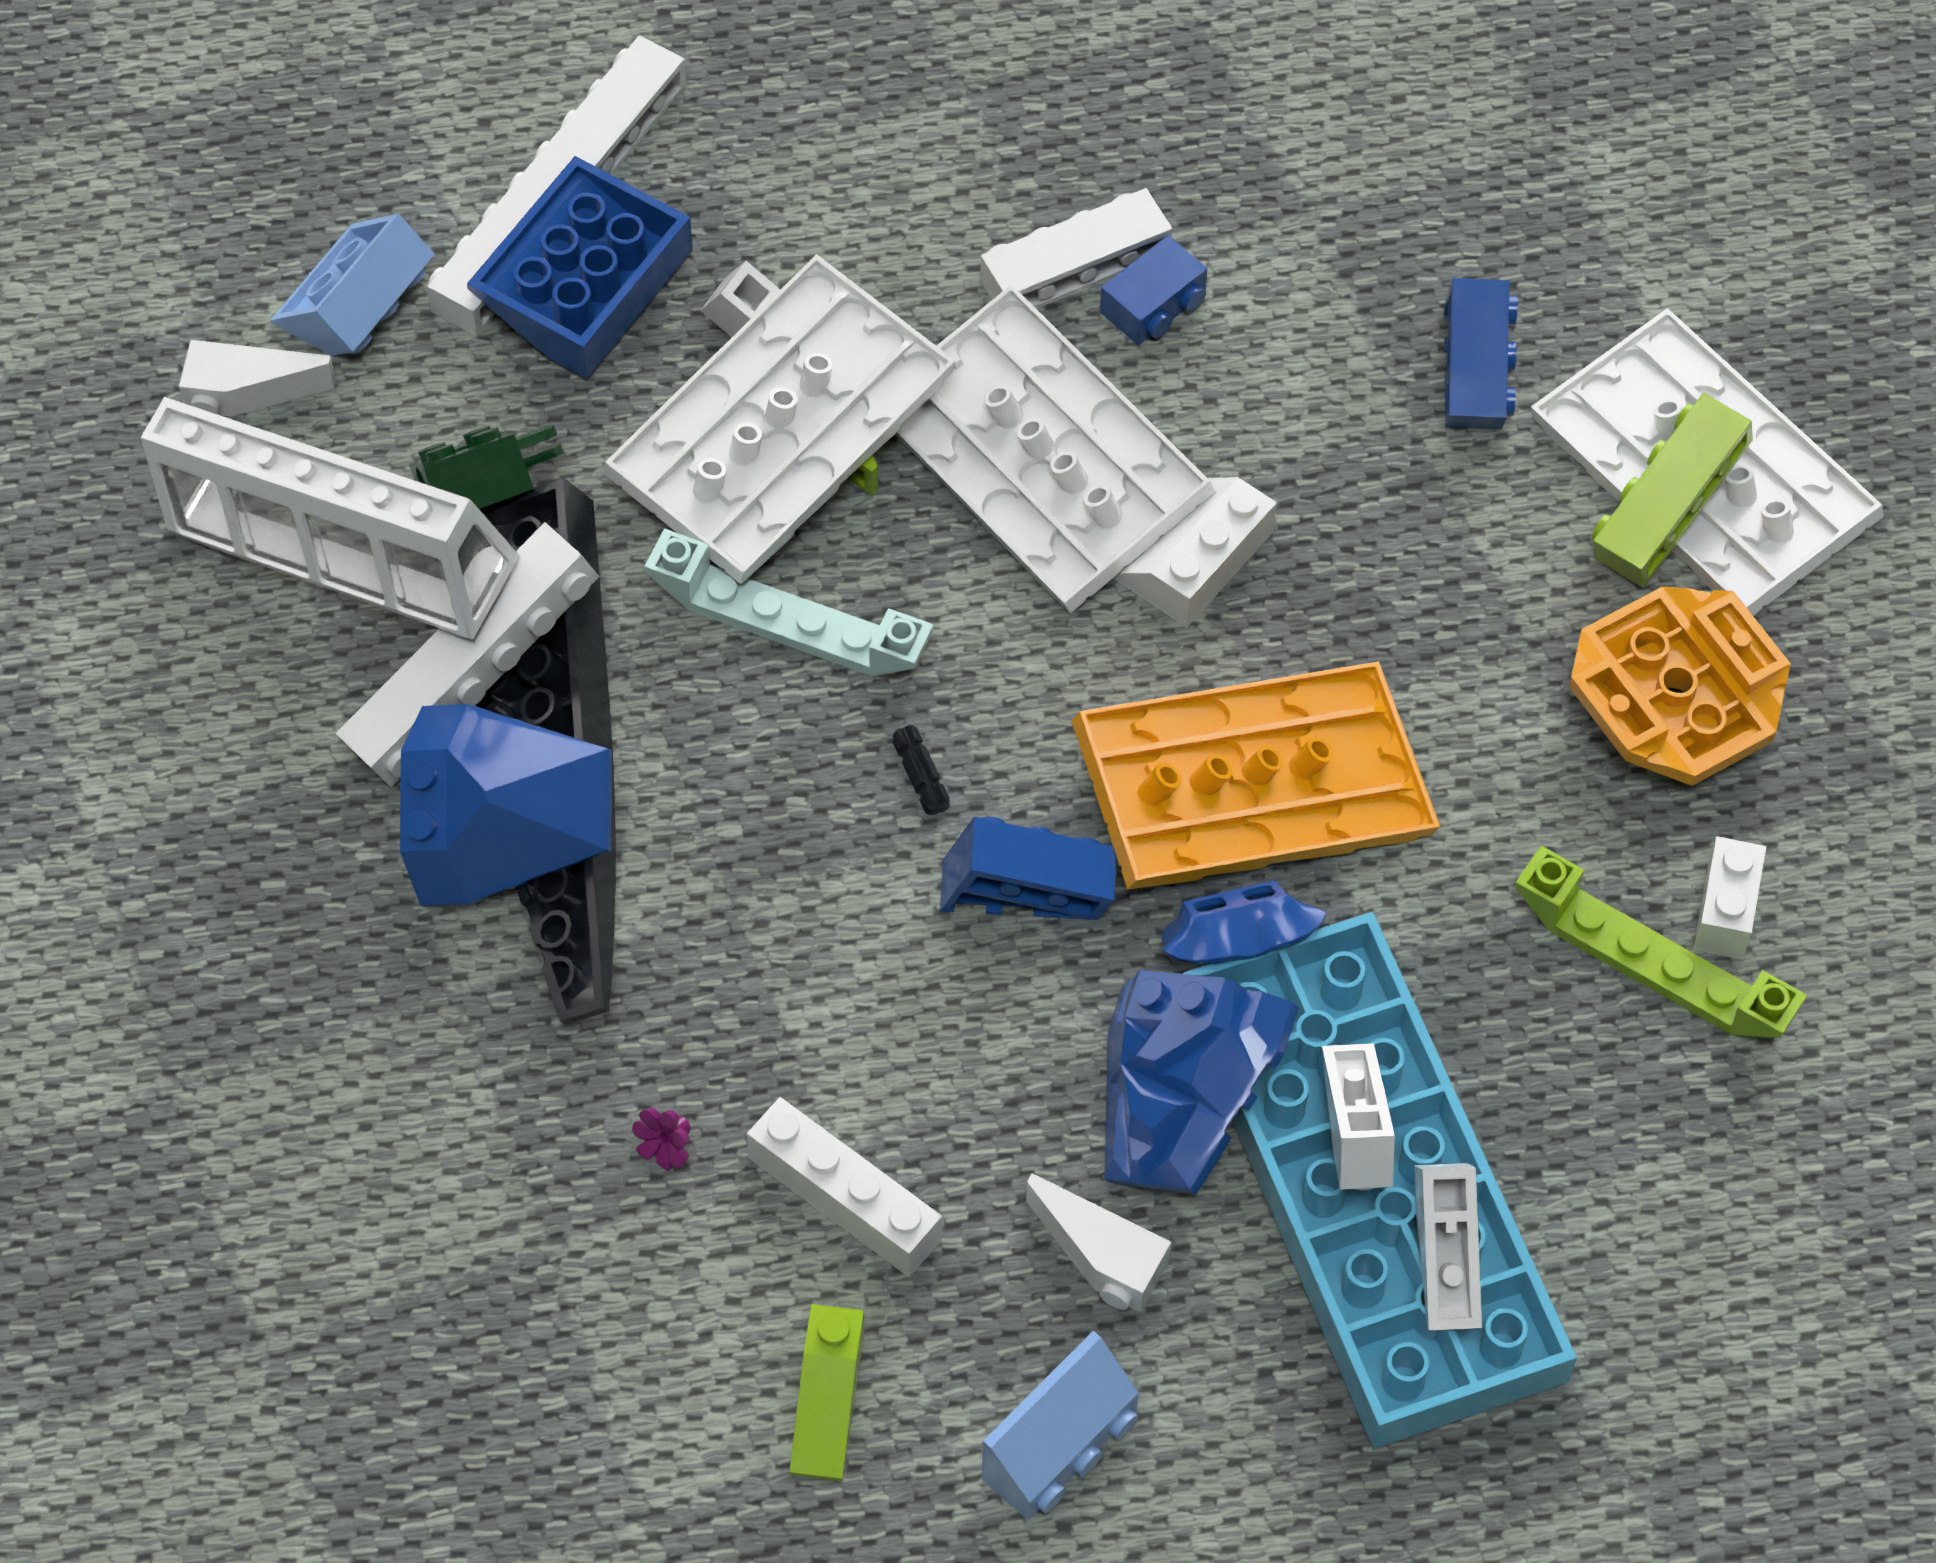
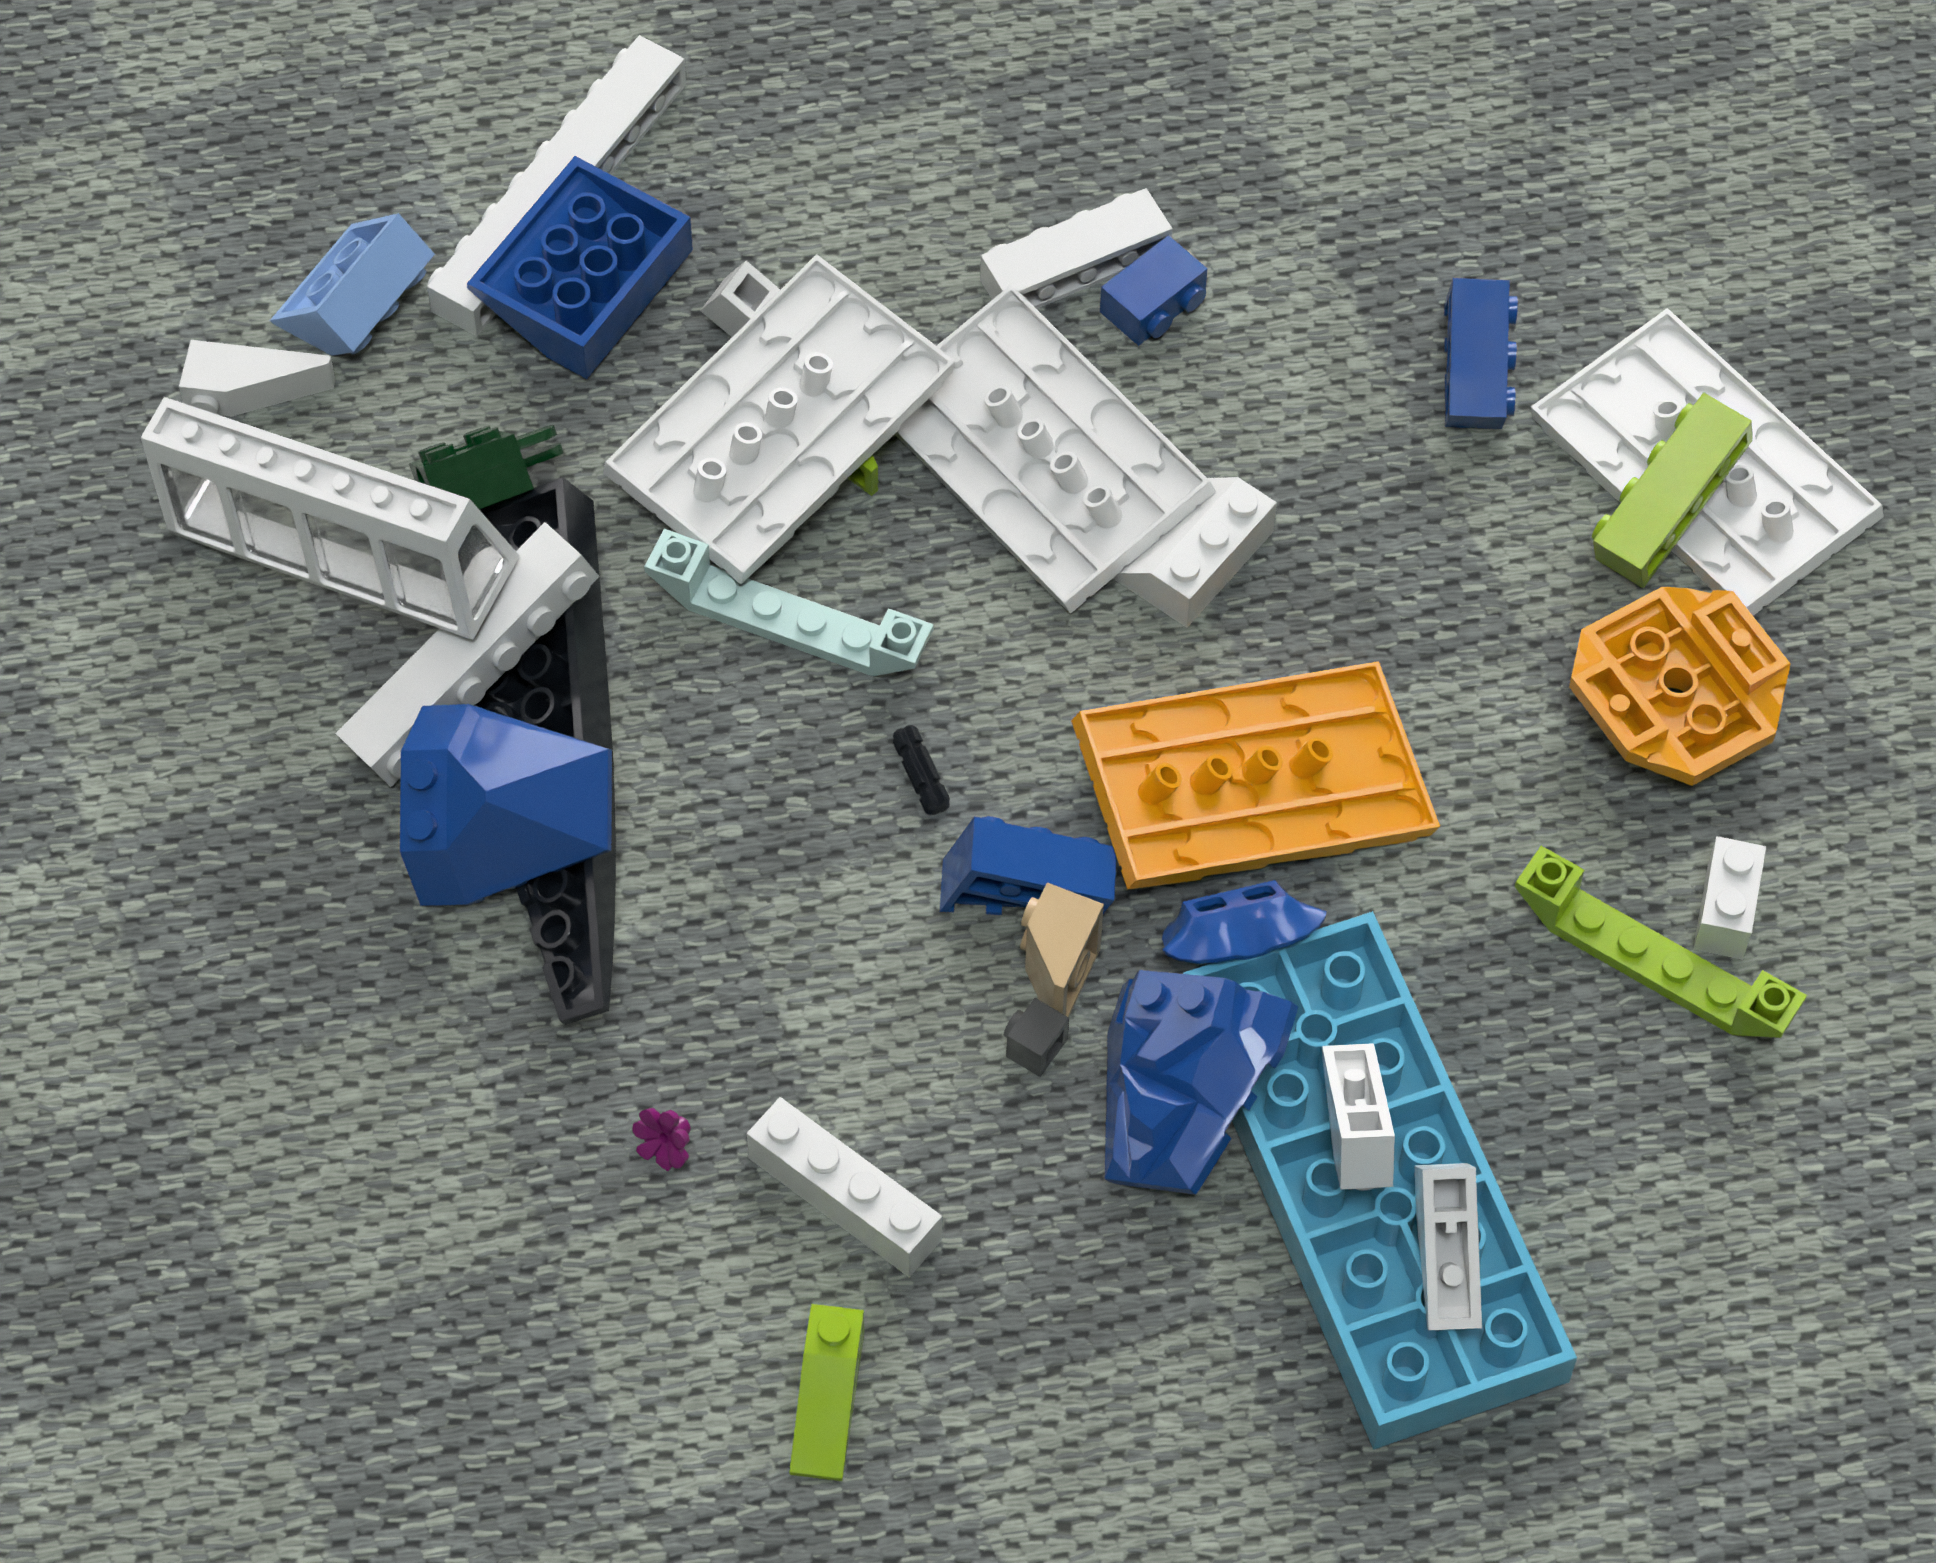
(1036, 1036): none -> dark grey plate
(1060, 1428): light blue slope -> none
(1061, 944): none -> tan slope
(1107, 1249): white slope -> none

